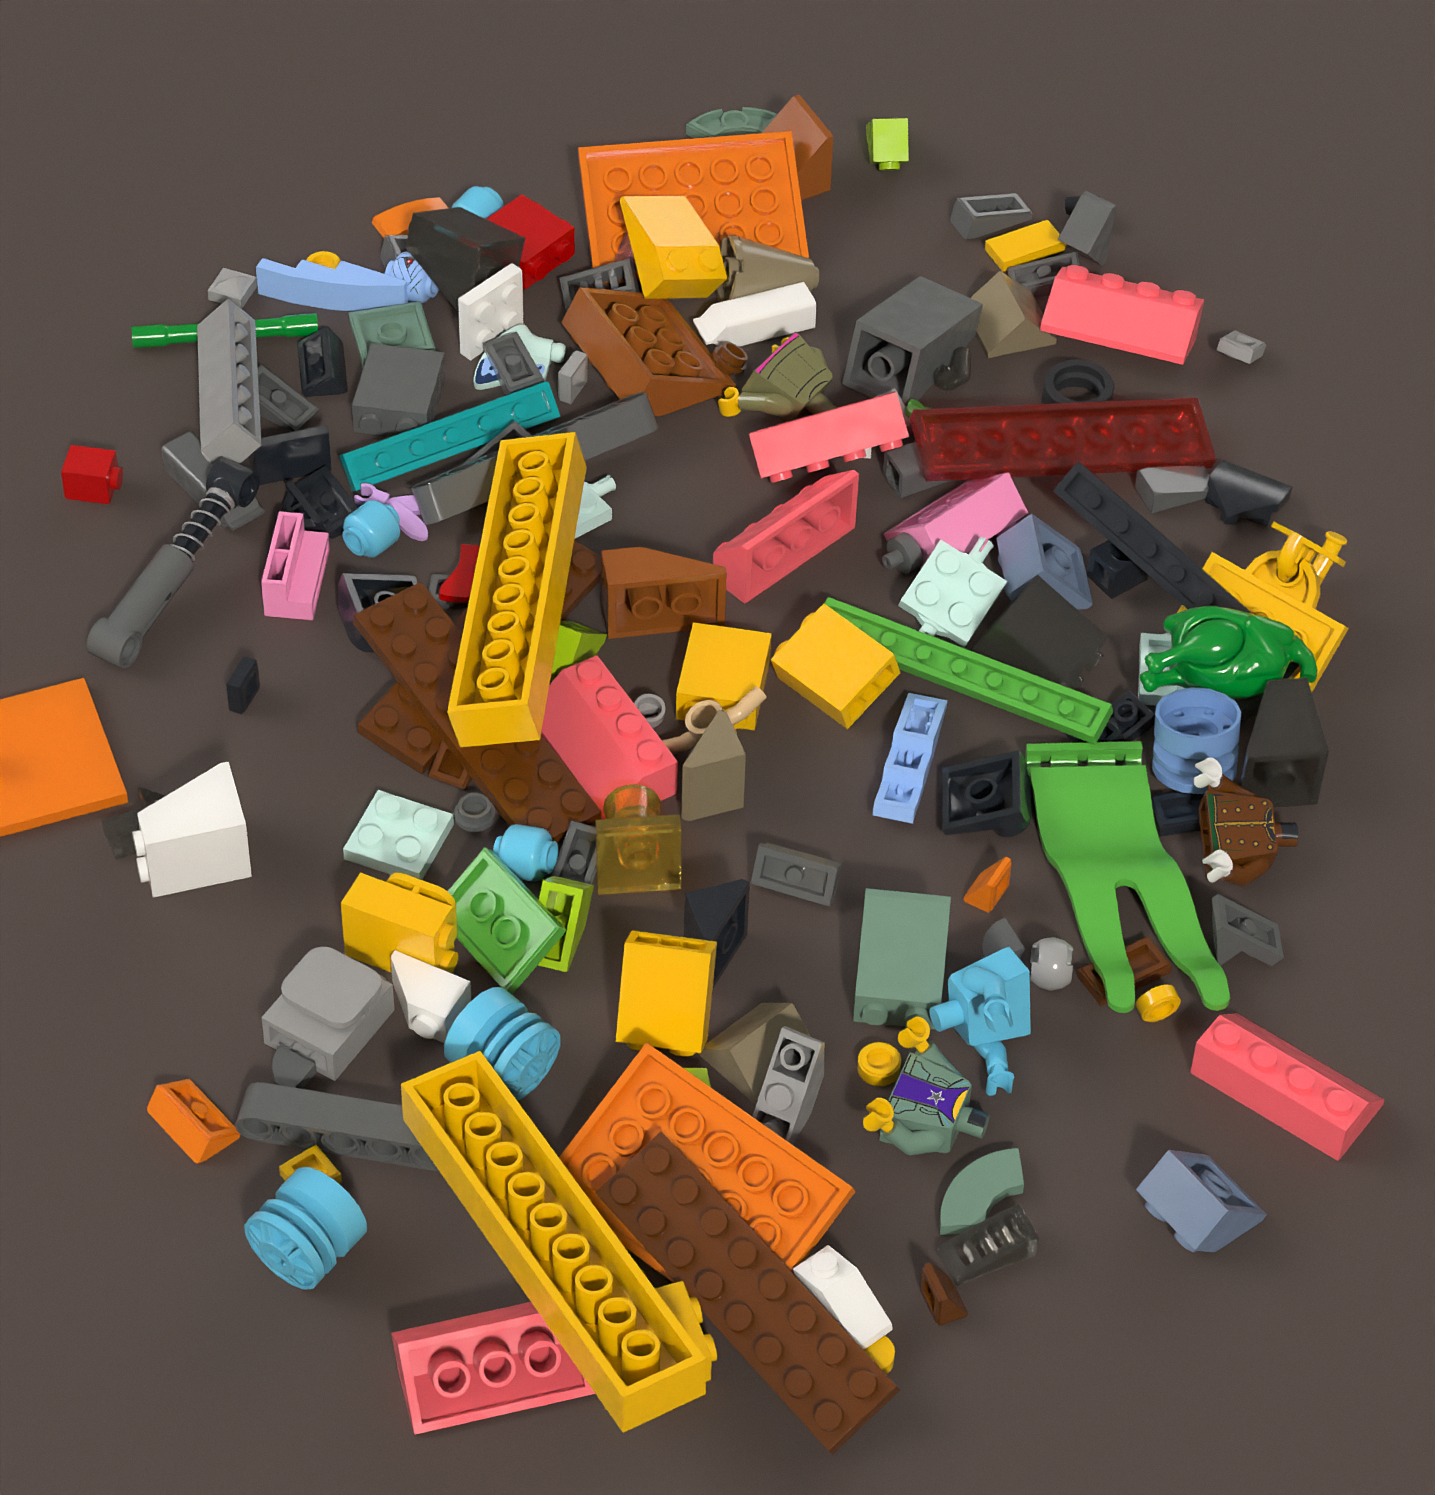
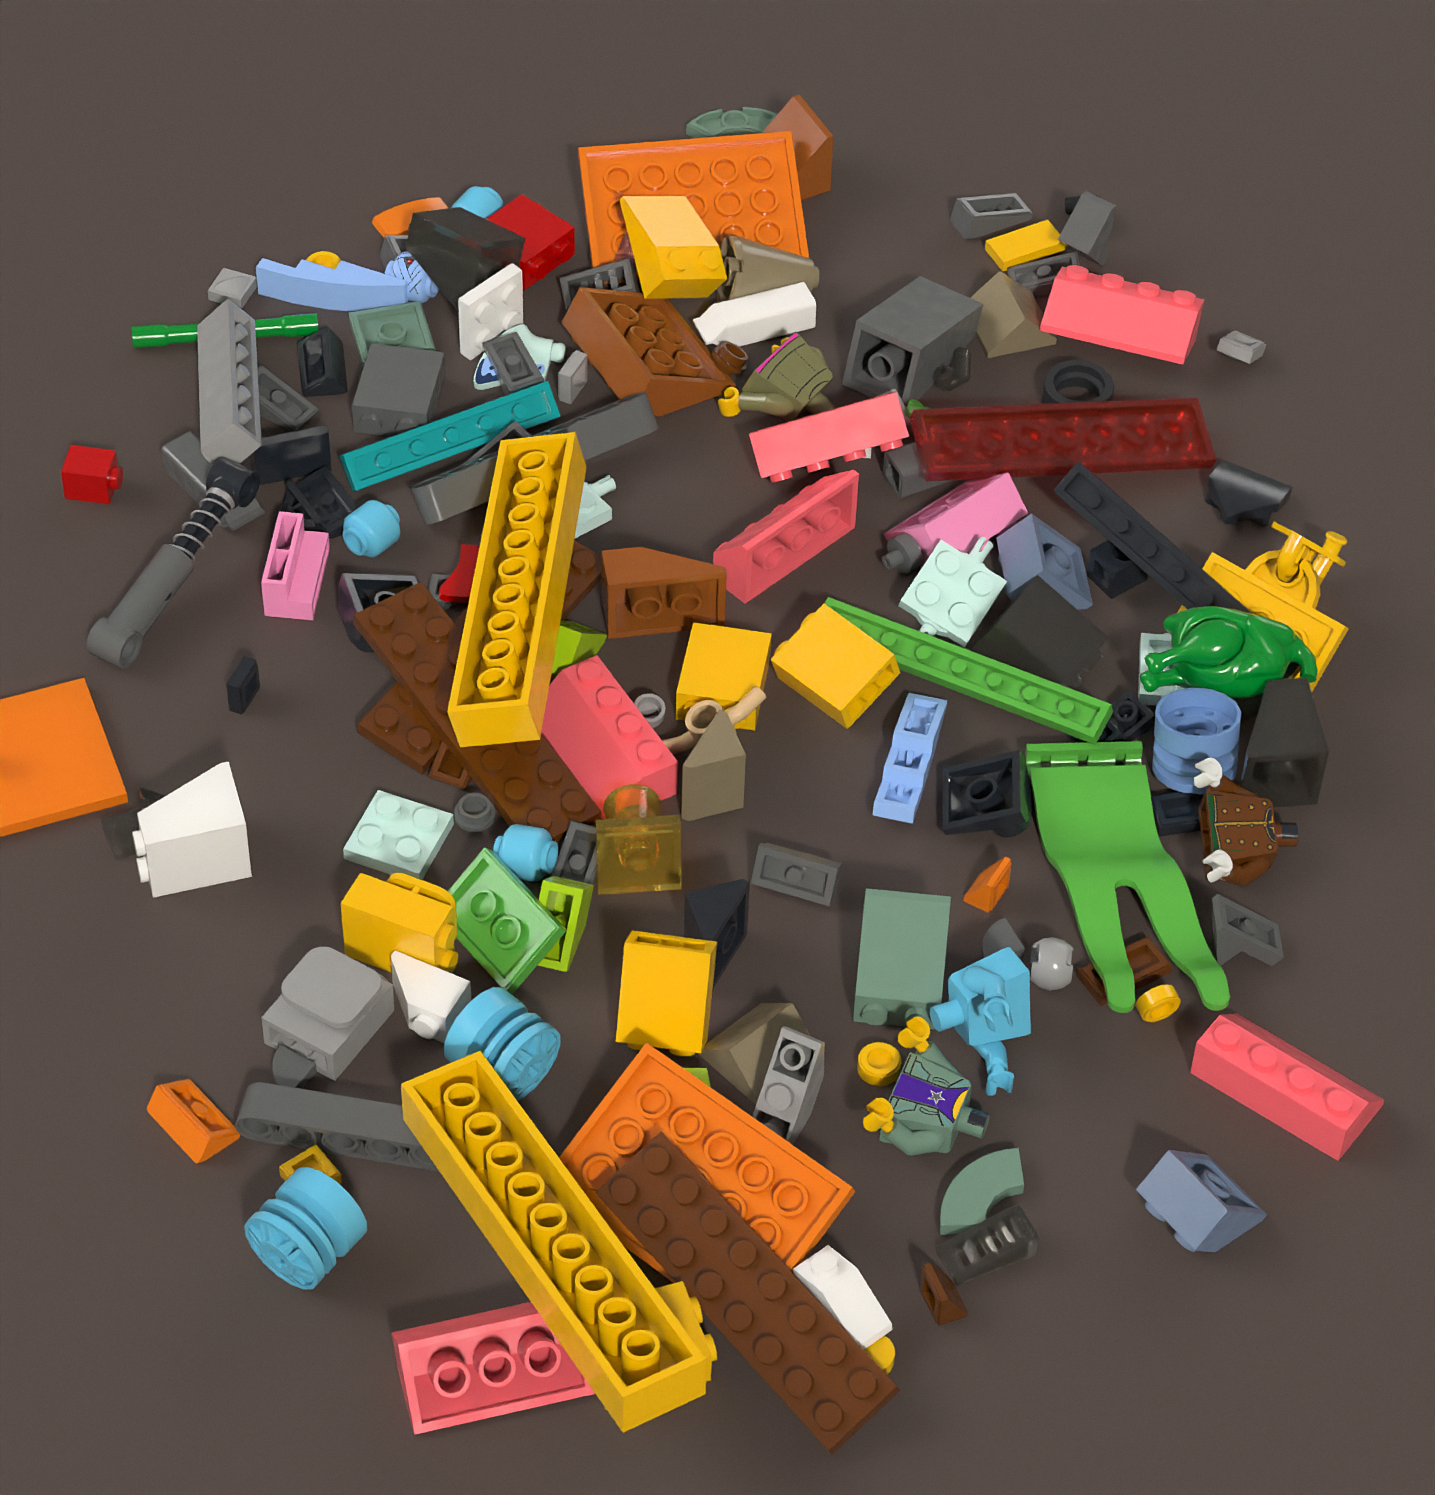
(404, 505): lavender piece -> none
(888, 143): lime slope -> none
(1171, 486): dark grey slope -> none

